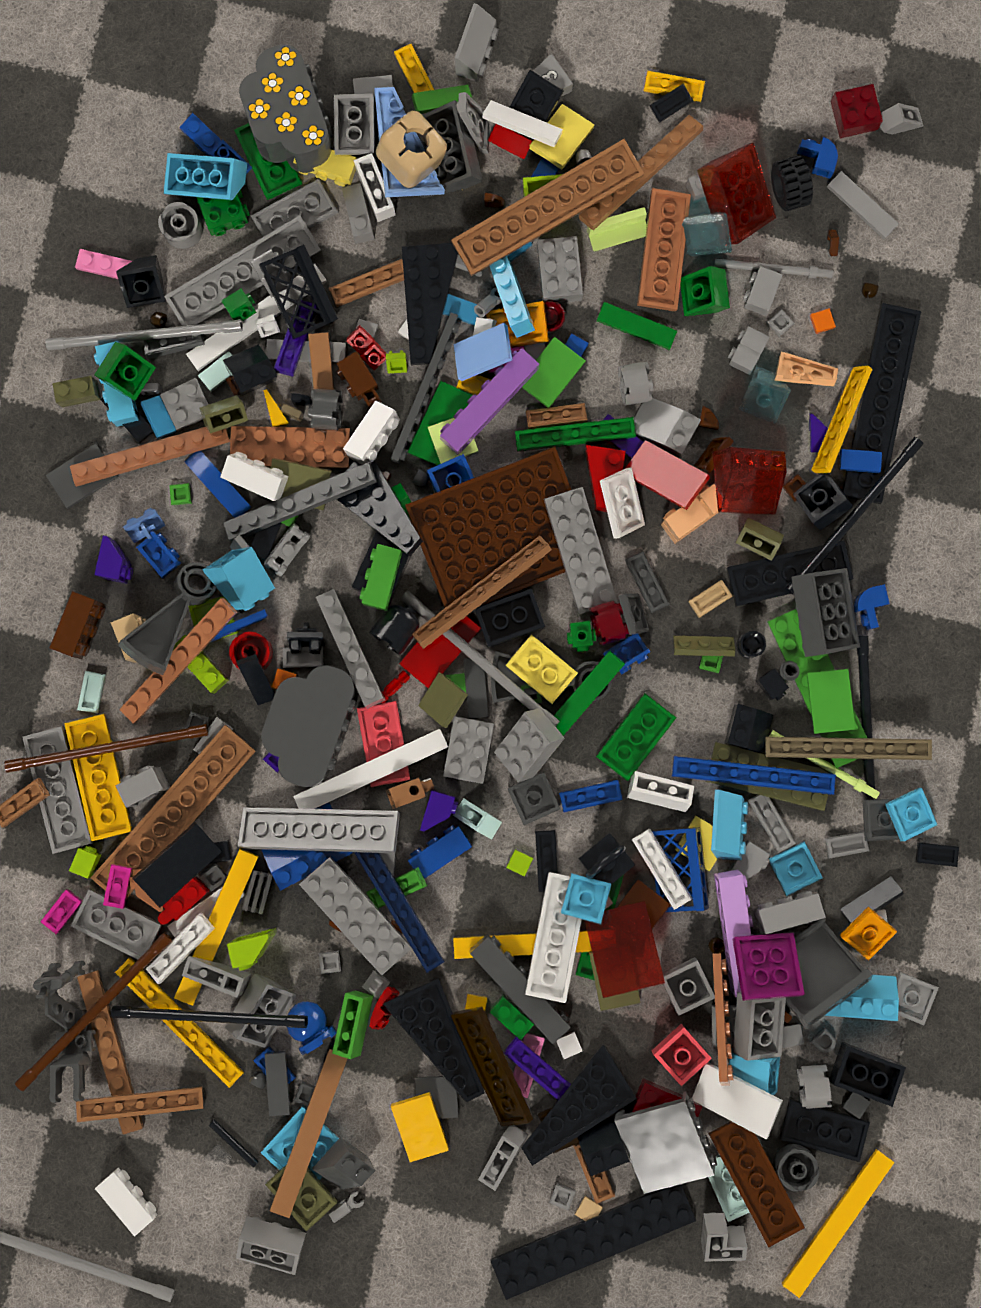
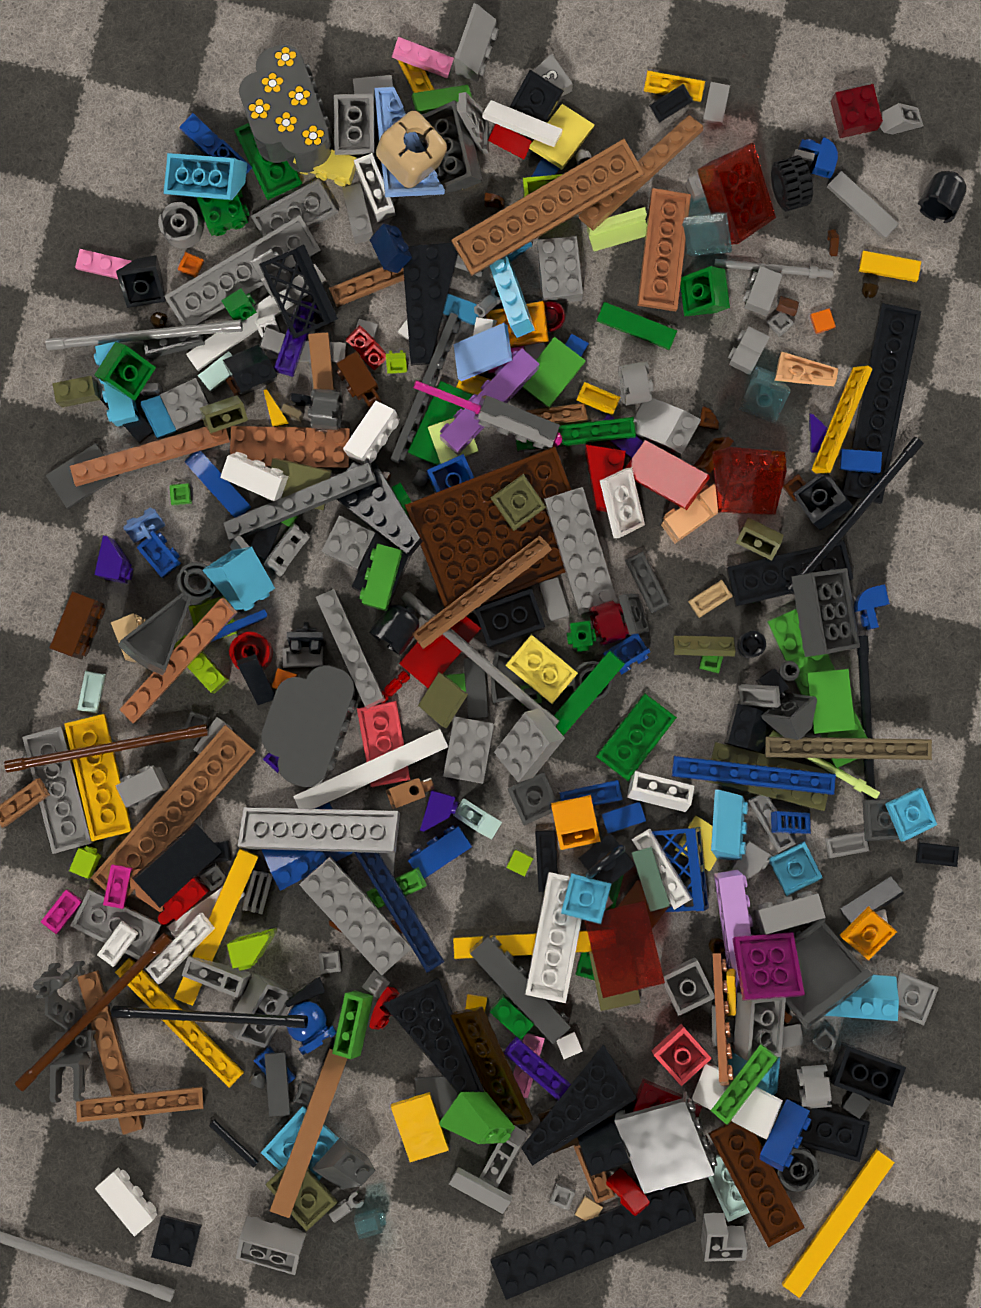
(117, 943): none -> white tile
(176, 1241): none -> black plate
(190, 264): none -> orange tile
(272, 340): none -> light grey tile
(311, 990): none -> black slope
(348, 543): none -> light grey brick
(369, 1223): none -> clear light blue brick
(390, 248): none -> dark blue brick
(422, 57): none -> bright pink plate
(477, 1119): none -> bright green slope
(480, 1190): none -> light grey tile
(504, 417): none -> piece
(518, 502): none -> olive tile
(554, 599): none -> light grey tile
(575, 822): none -> light orange slope
(598, 398): none -> yellow tile
(623, 817): none -> blue tile
(629, 1192): none -> red slope
(651, 879): none -> sand green tile
(716, 103): none -> light grey tile
(731, 991): none -> yellow tile
(744, 1084): none -> bright green plate
(759, 695): none -> light grey tile
(776, 822): none -> blue slope
(785, 1135): none -> blue brick
(787, 306): none -> reddish brown tile
(793, 716): none -> dark grey slope
(808, 157): none -> light grey tile
(889, 266): none -> yellow tile
(943, 196): none -> black cylinder

